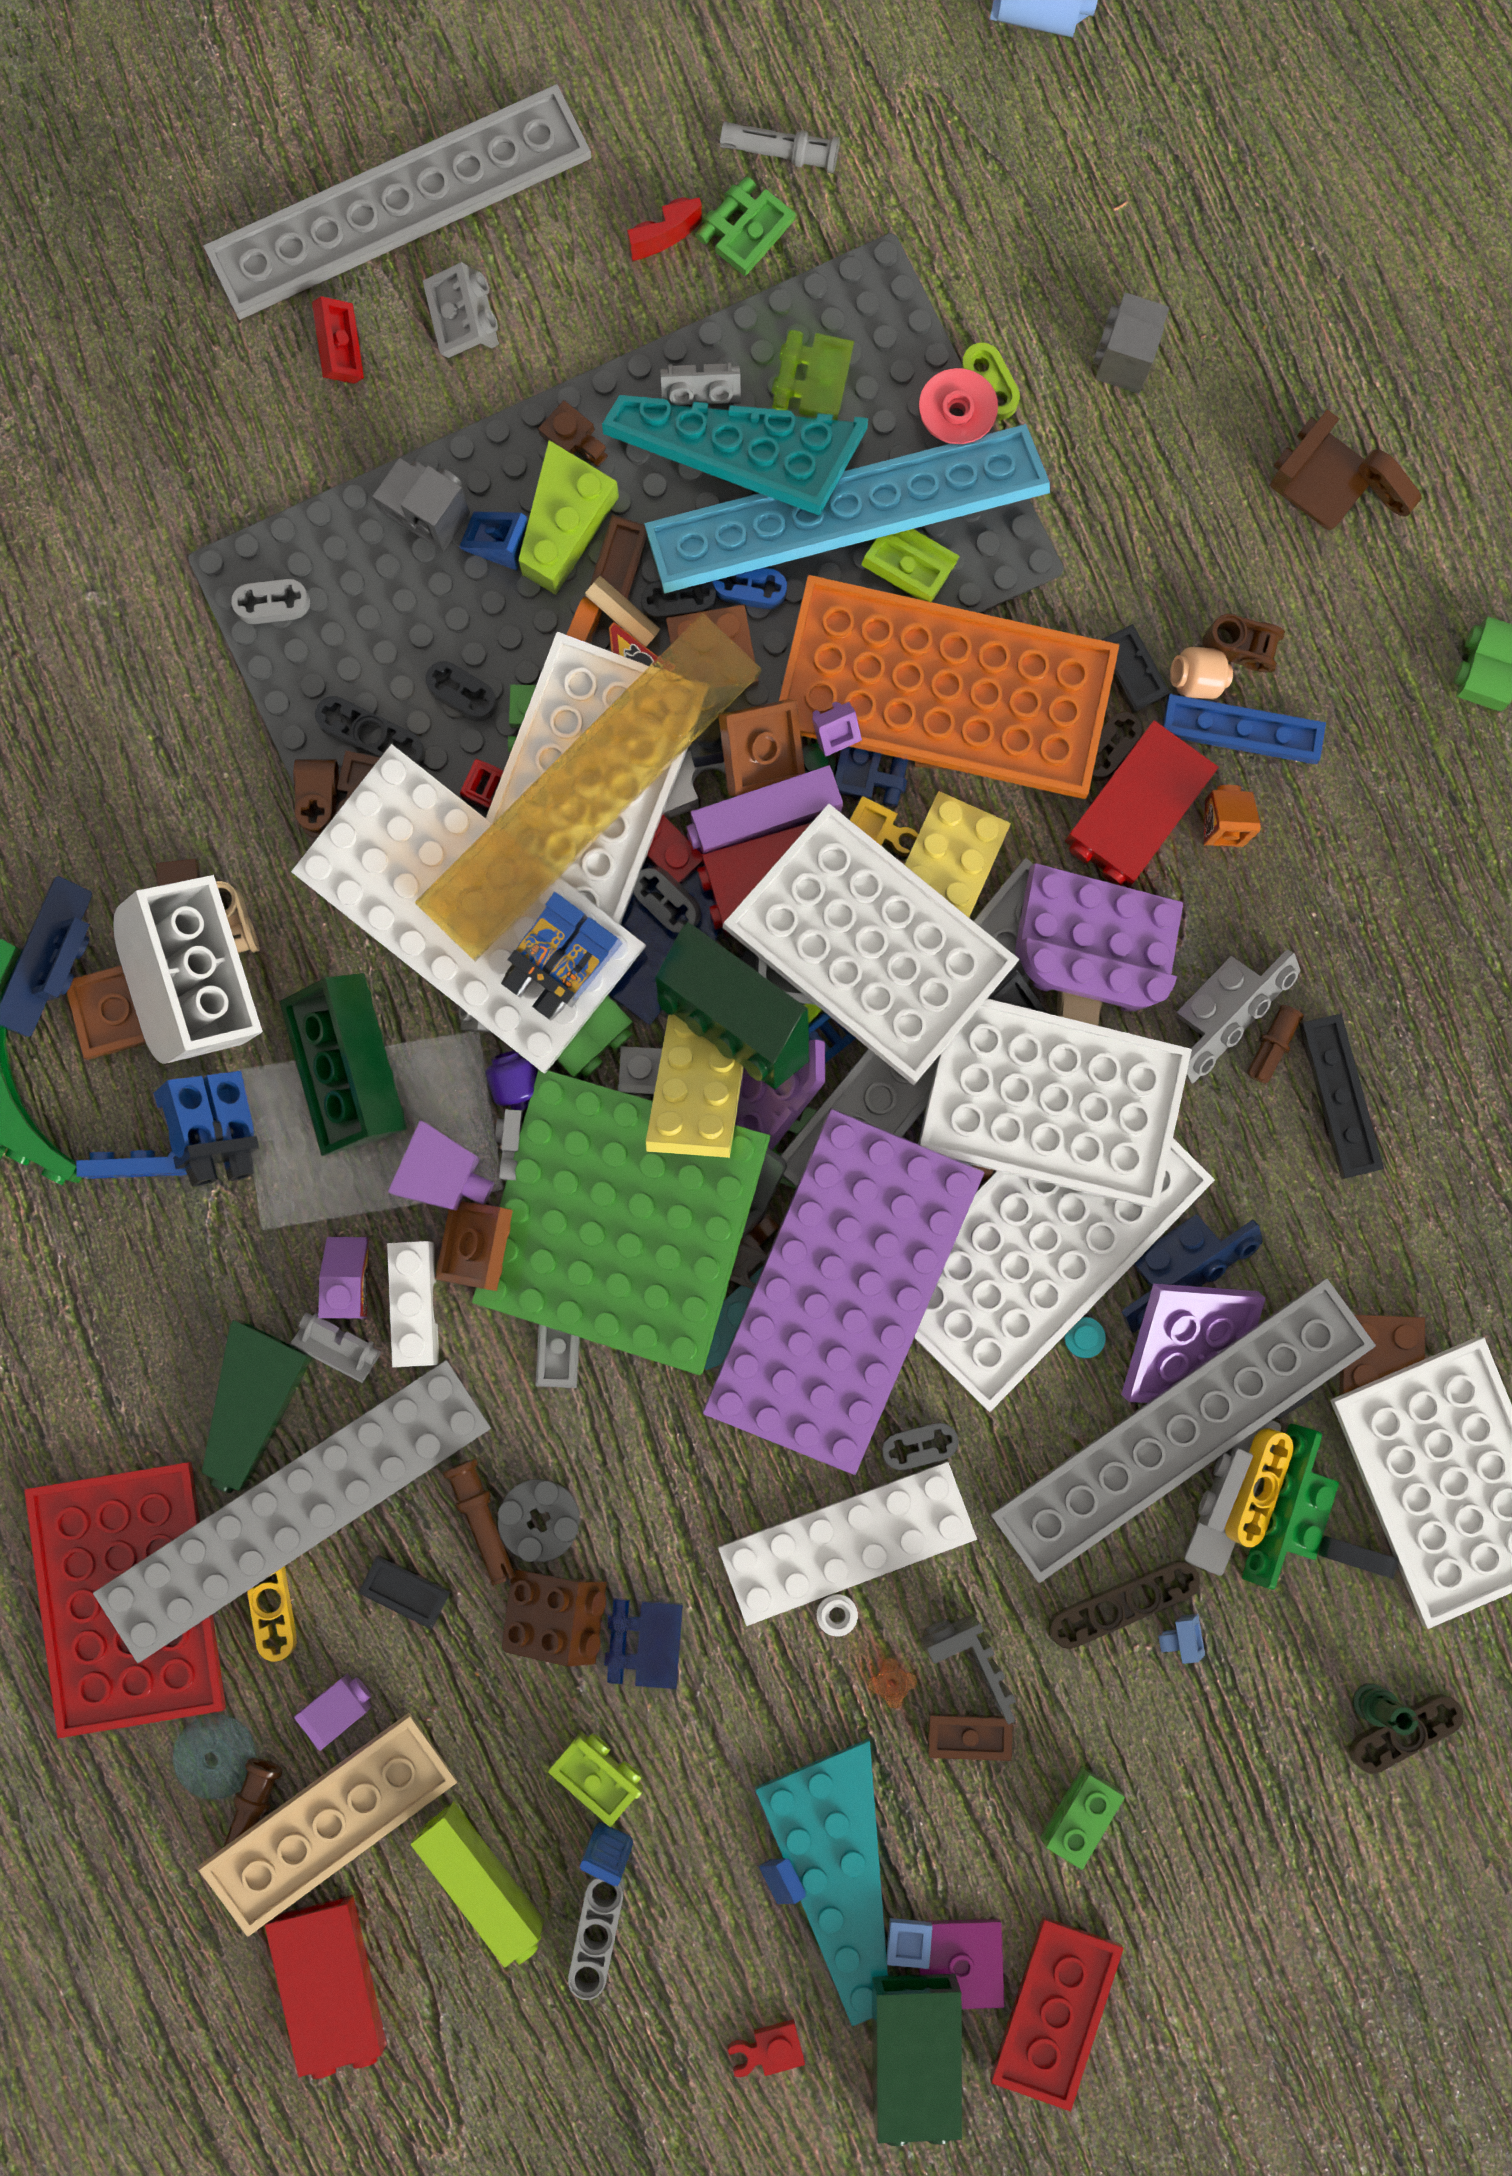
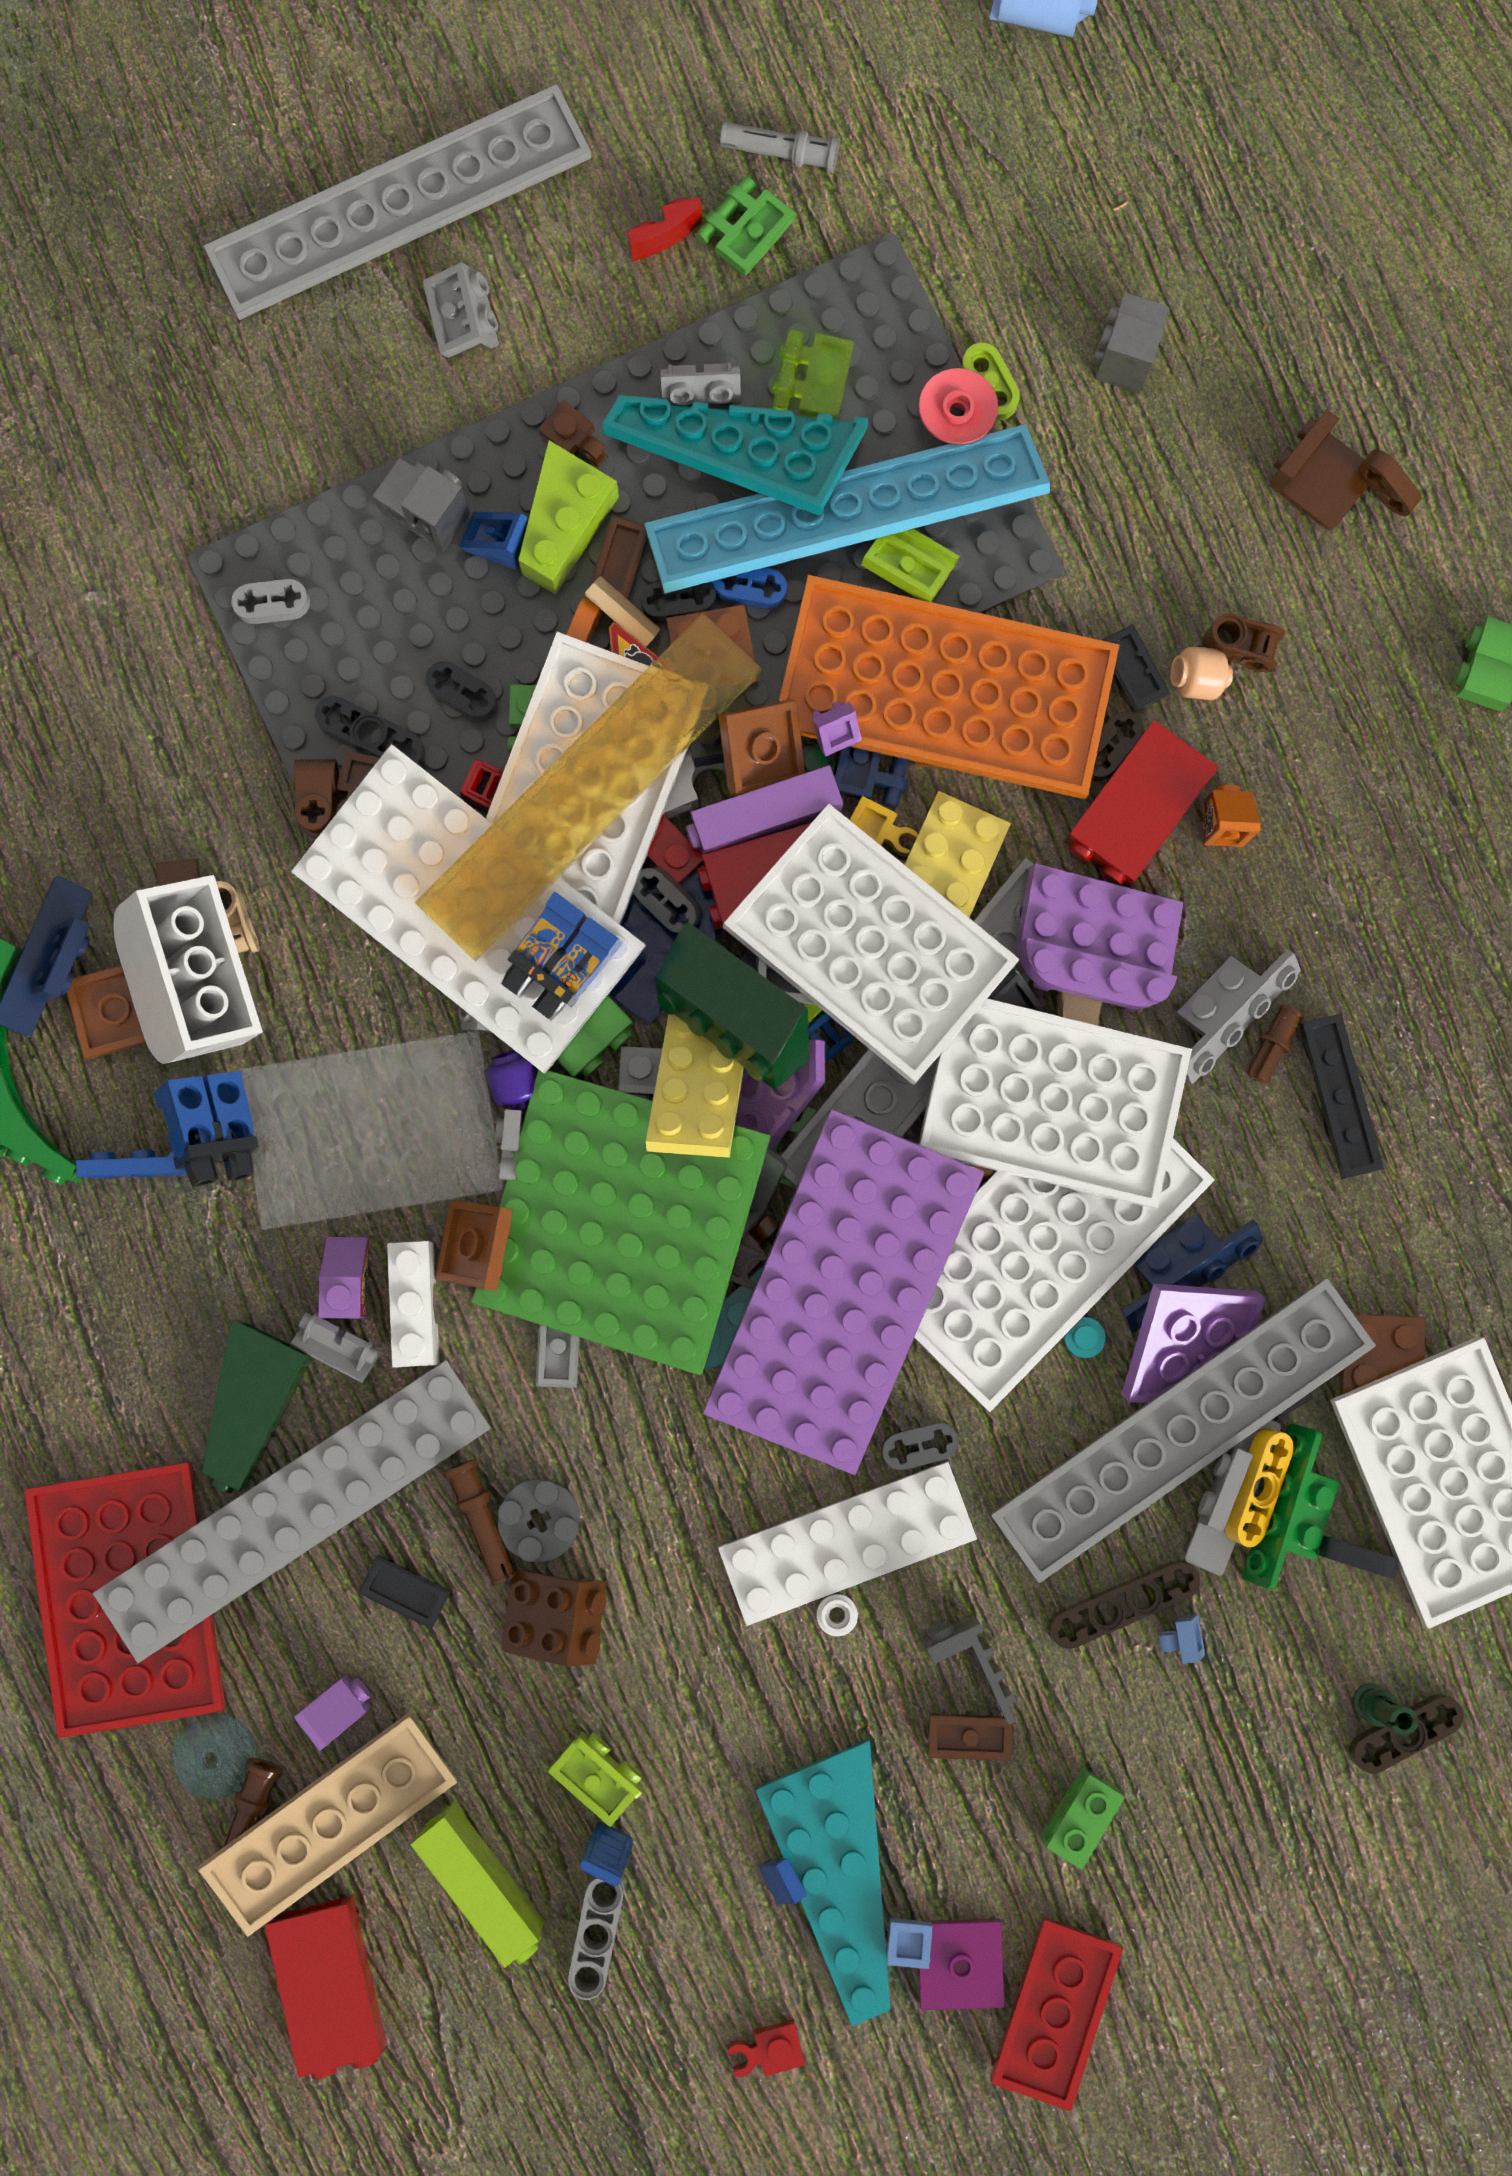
(284, 1629): yellow beam -> none
(337, 340): red plate -> none
(342, 1063): dark green slope -> none
(438, 1171): medium lavender torso -> none
(657, 1645): clear blue plate -> none
(904, 1682): clear orange plate -> none
(917, 2058): dark green brick -> none
(1244, 729): blue plate -> none

